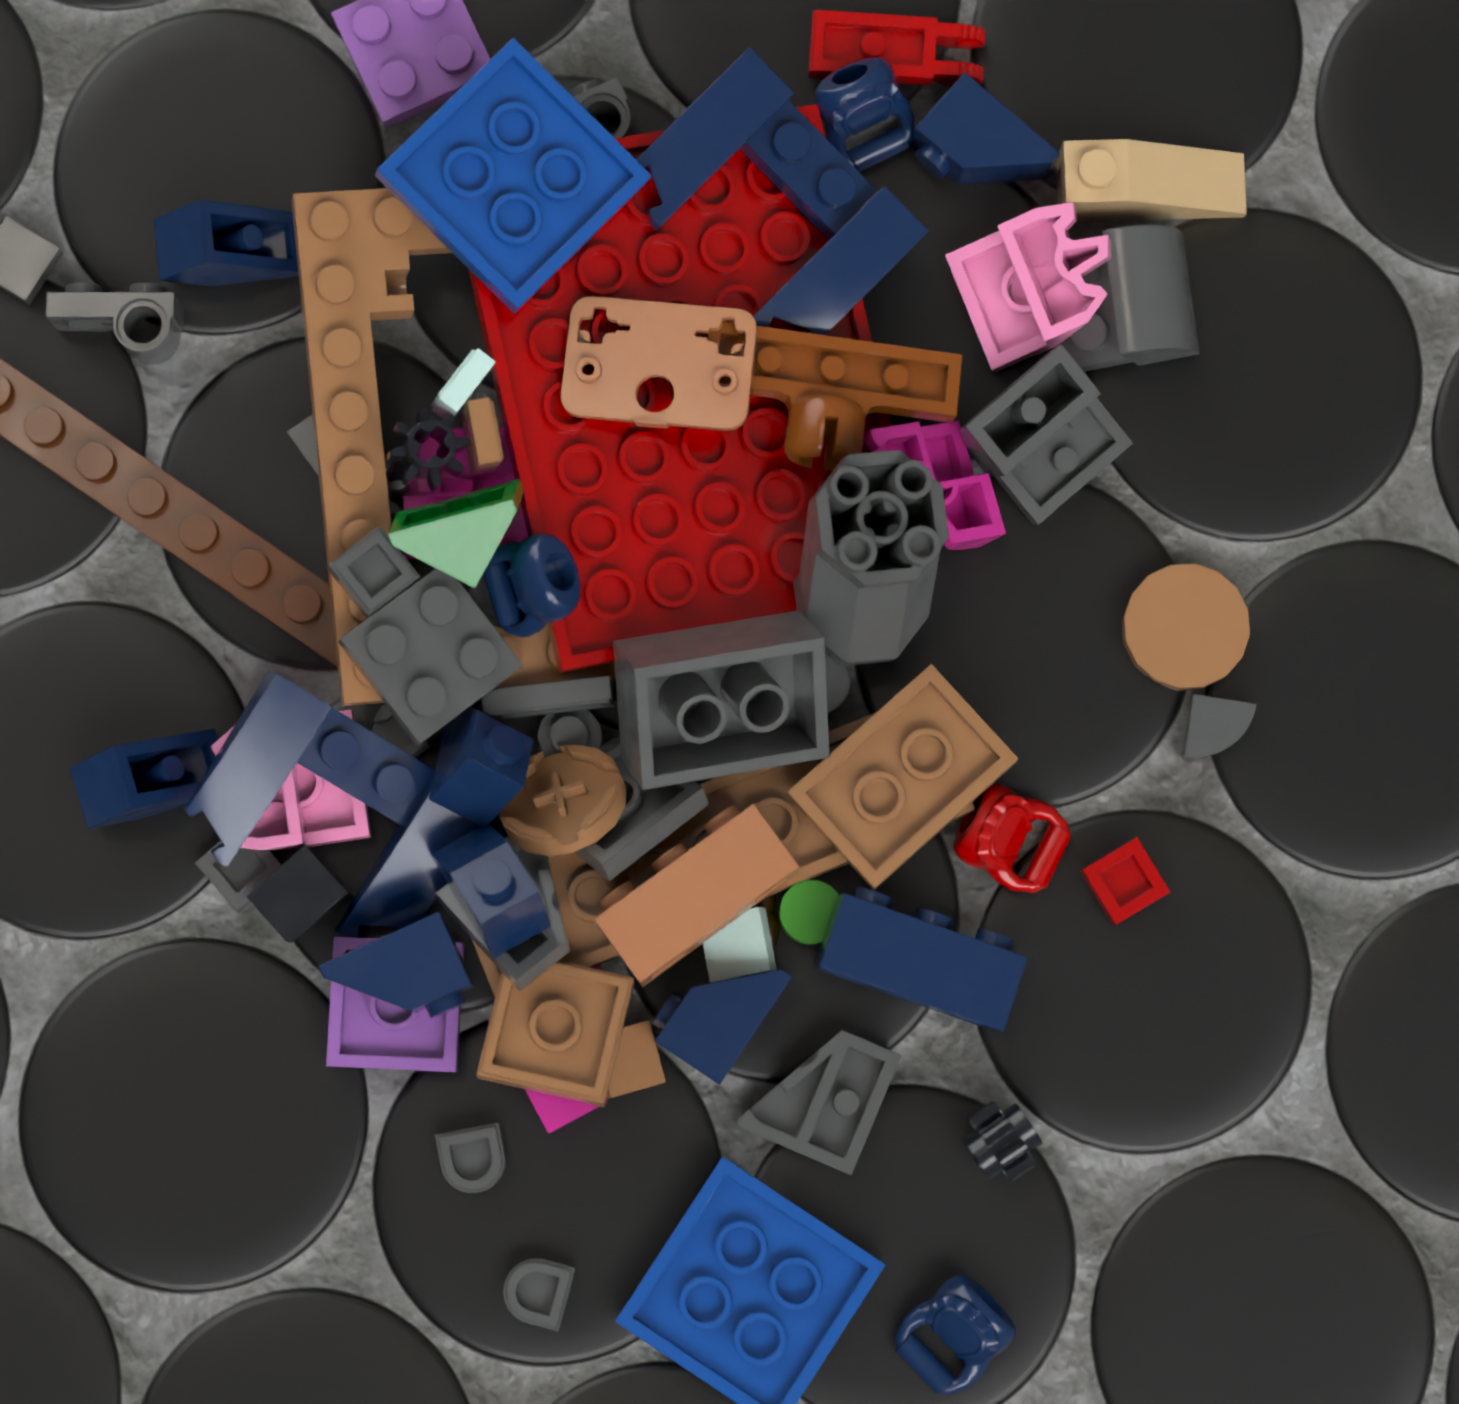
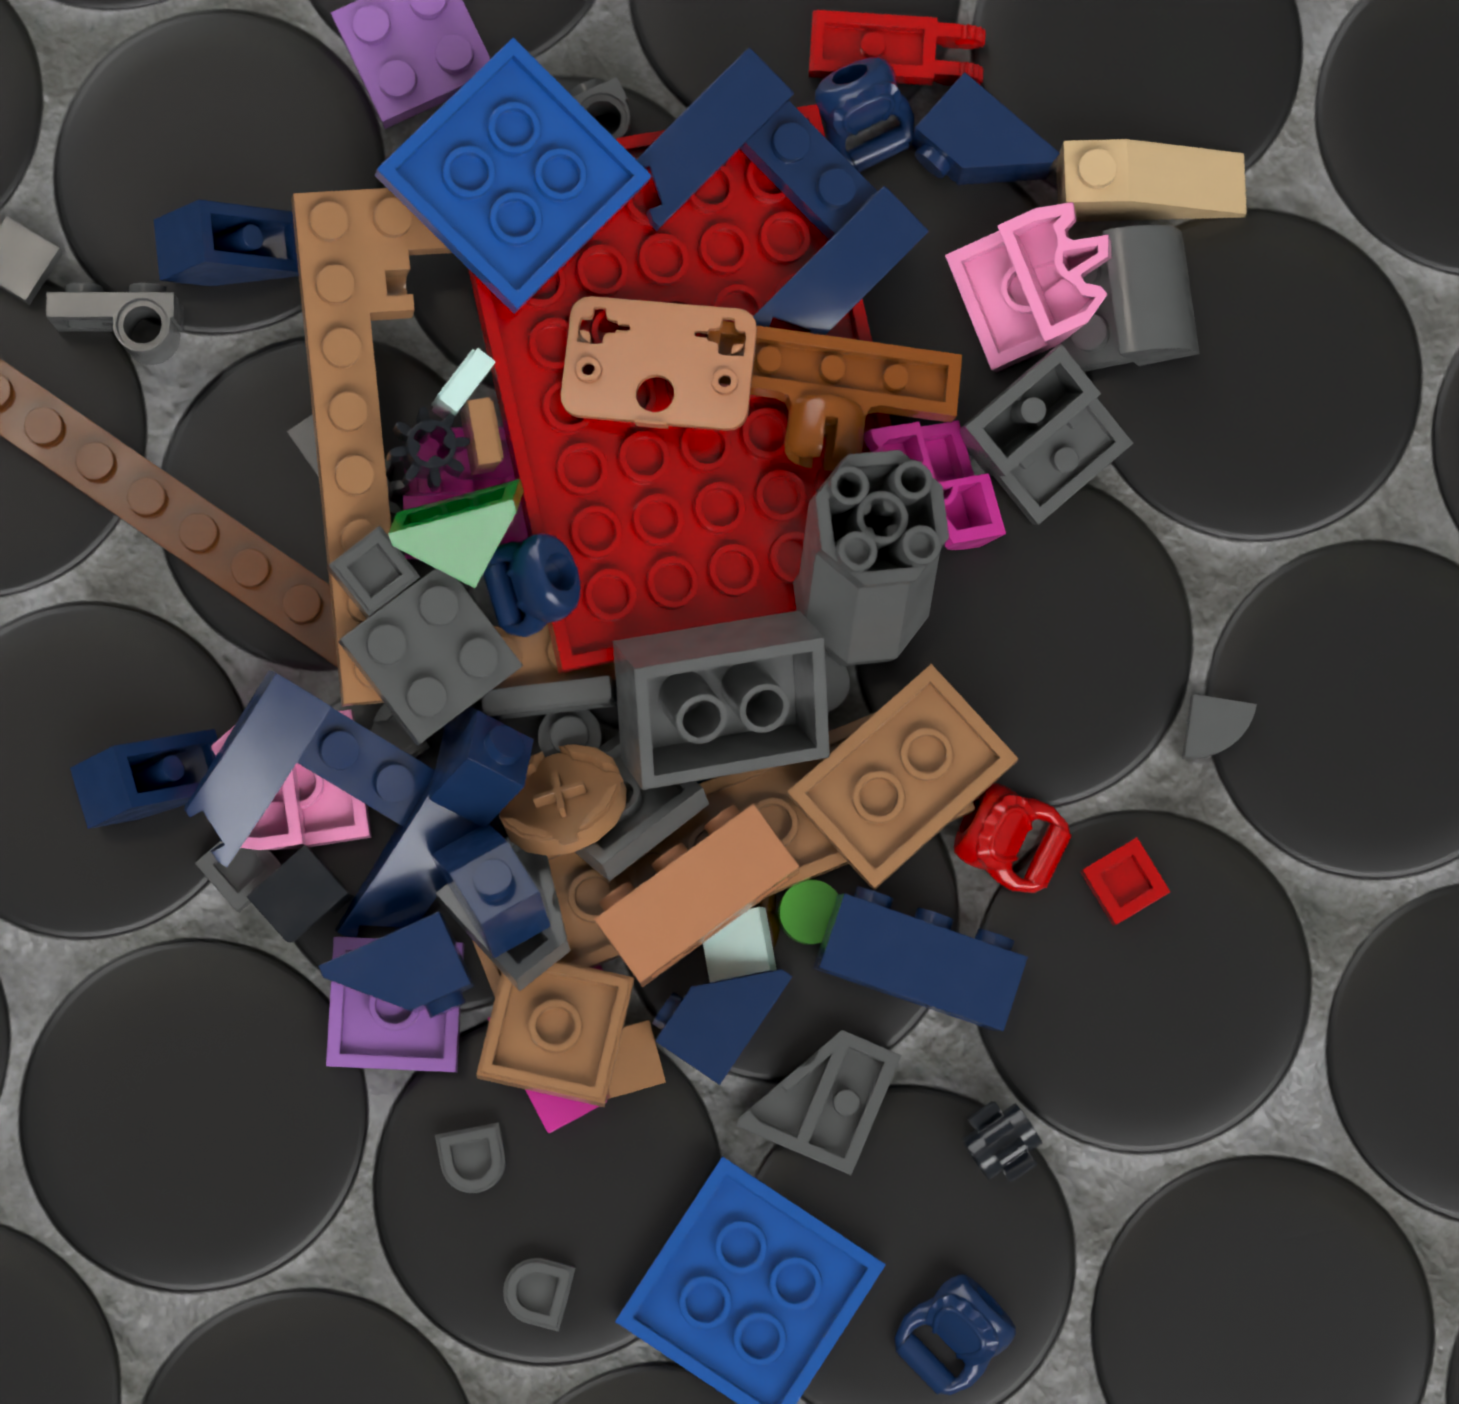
(1185, 627): medium nougat tile -> none

